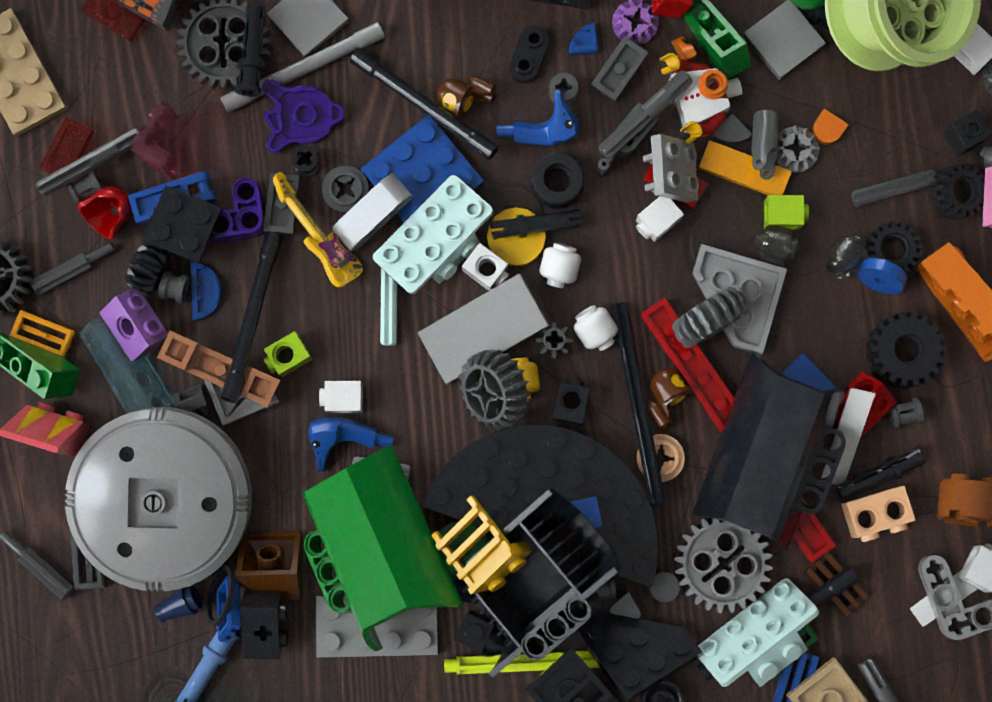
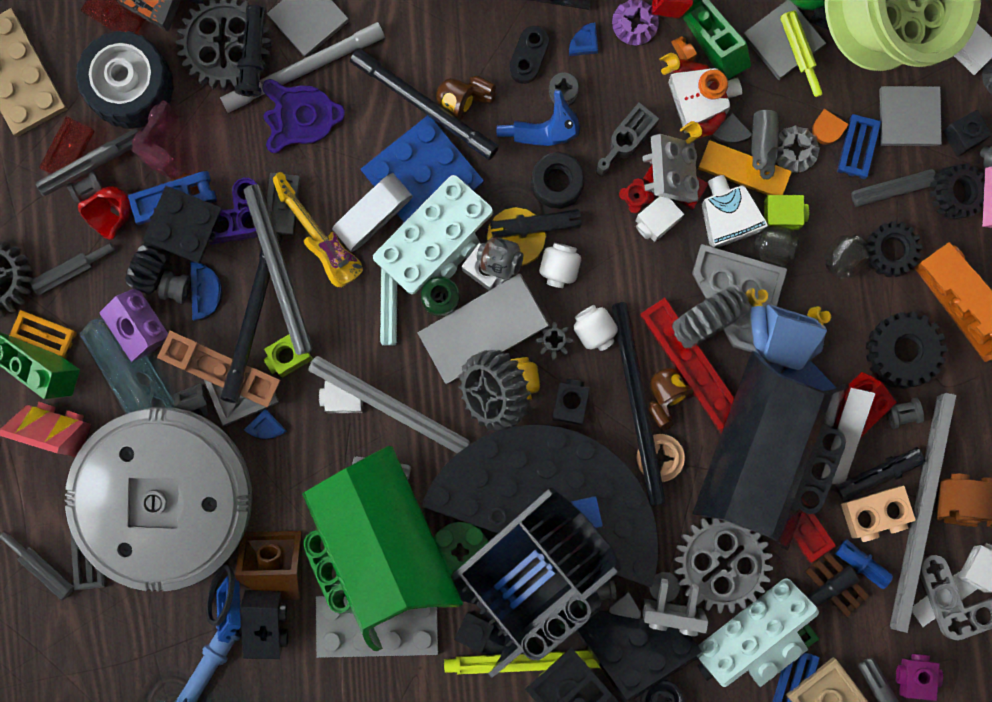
(123, 78): none -> wheel
(181, 603): dark blue cone -> none
(265, 426): none -> blue tile
(278, 269): none -> dark grey axle
(308, 153): black bush -> none
(328, 431): blue animal -> none
(344, 176): dark grey gear -> none
(388, 404): none -> light grey axle
(441, 286): none -> dark green head
(493, 562): yellow plate -> none
(500, 257): none -> dark grey head
(508, 593): none -> tile
(619, 69): dark grey plate -> none
(638, 187): none -> red plate
(645, 114): dark grey axle -> none
(663, 614): none -> light grey plate
(730, 214): none -> white torso
(784, 335): none -> medium blue torso
(801, 49): none -> neon yellow axle
(852, 170): none -> blue tile
(864, 564): none -> blue axle
(882, 276): blue piece -> none
(910, 116): none -> light grey tile
(922, 512): none -> light grey tile
(930, 677): none -> magenta brick

